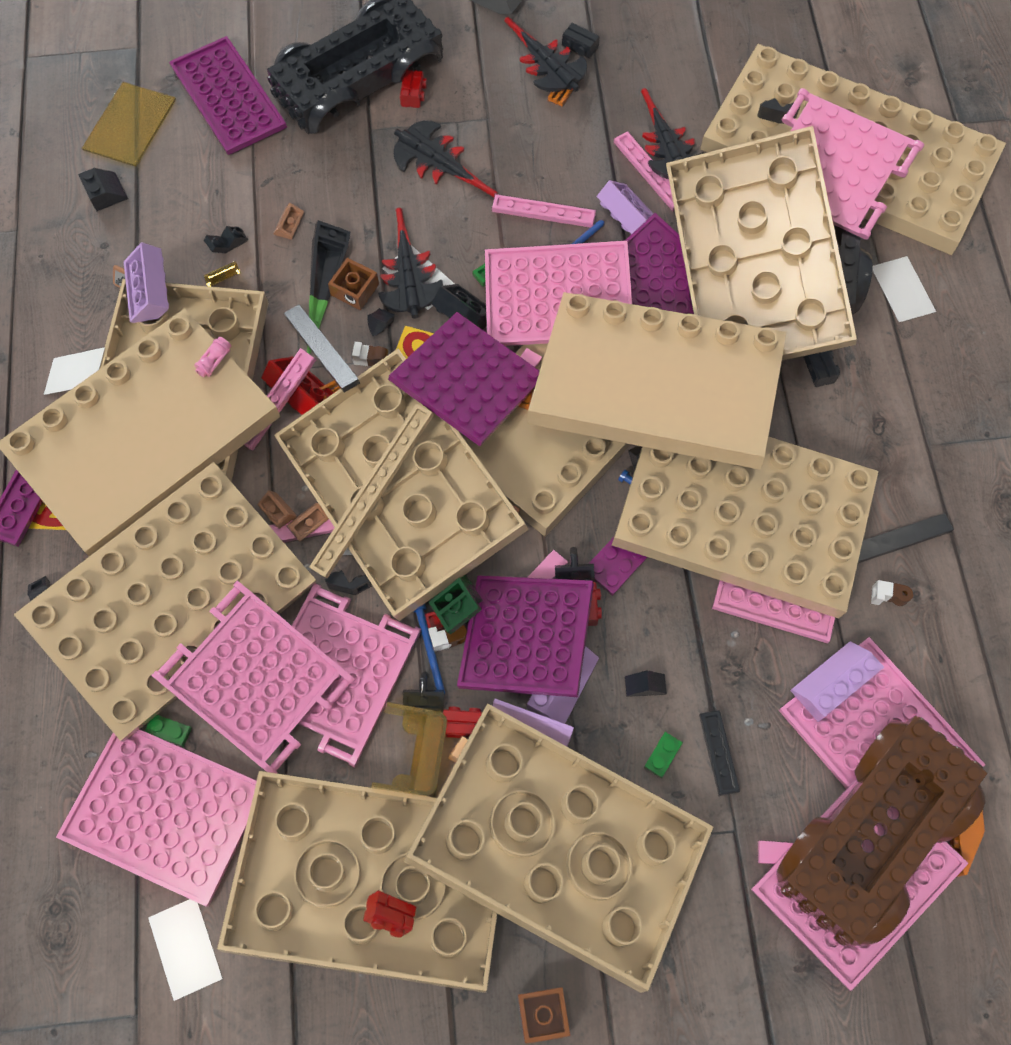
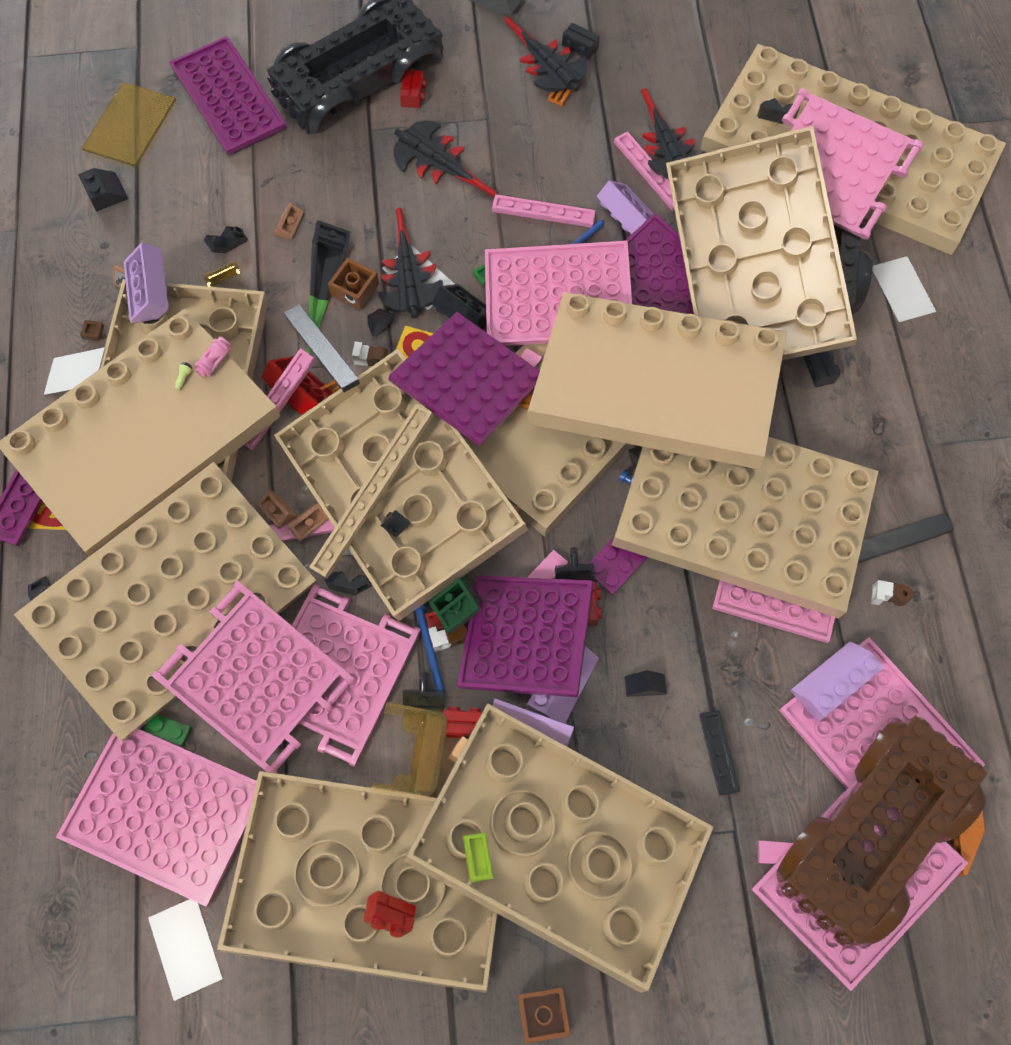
(92, 330): none -> reddish brown plate
(184, 370): none -> yellowish green piece
(395, 523): none -> black bracket
(478, 857): none -> lime tile
(663, 755): green plate -> none

